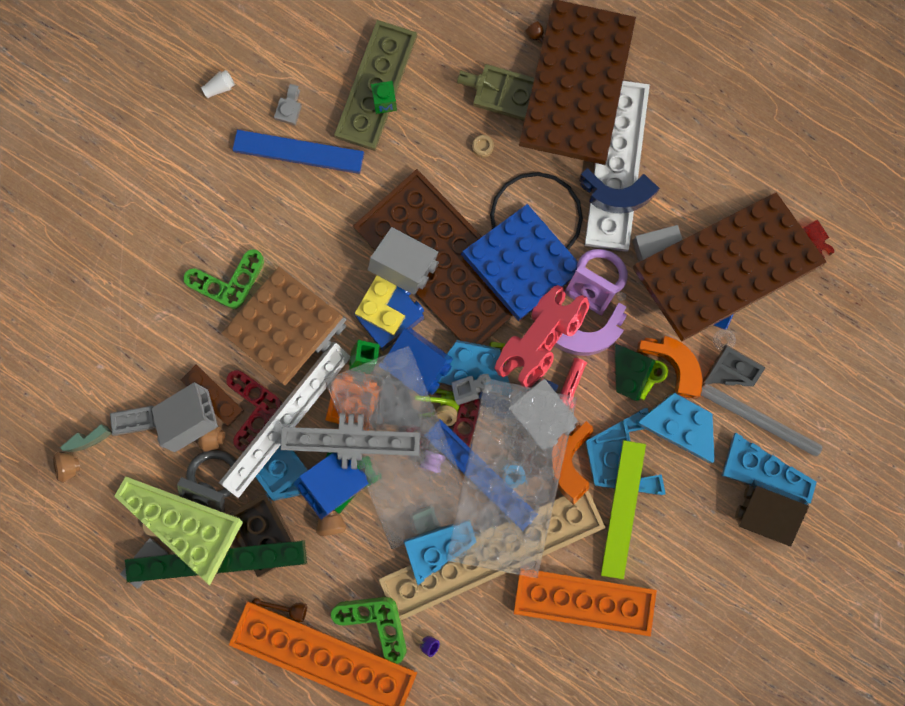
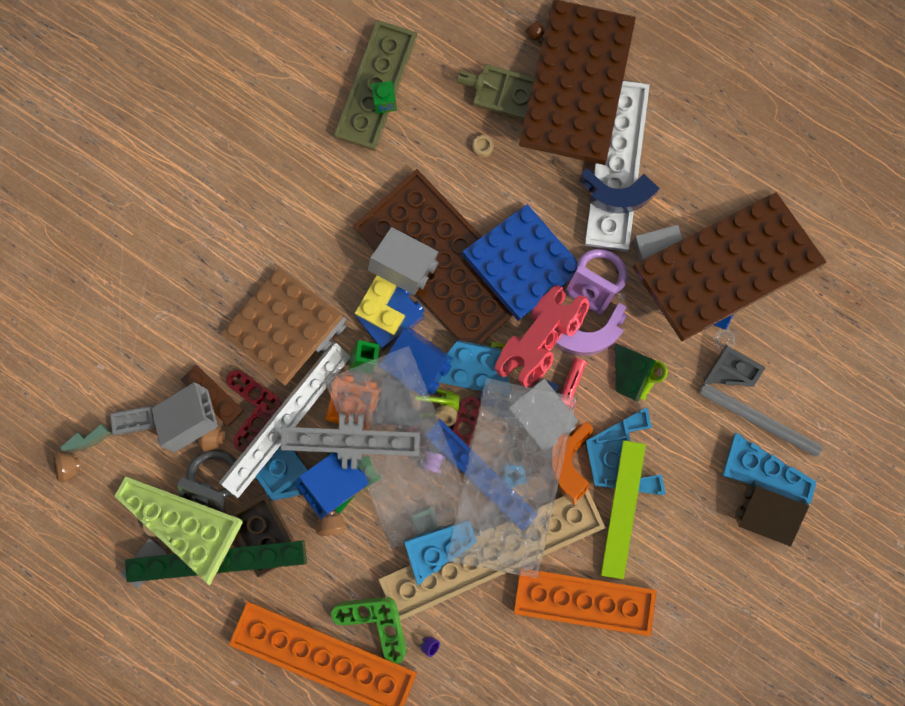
(218, 84): white cone -> none
(227, 289): bright green beam -> none
(289, 109): light grey plate -> none
(296, 611): reddish brown hinge -> none
(298, 151): blue tile -> none
(468, 388): light grey plate -> none
(545, 176): black piece -> none
(682, 425): dark azure wing -> none
(683, 361): orange arch -> none
(818, 237): clear red plate -> none

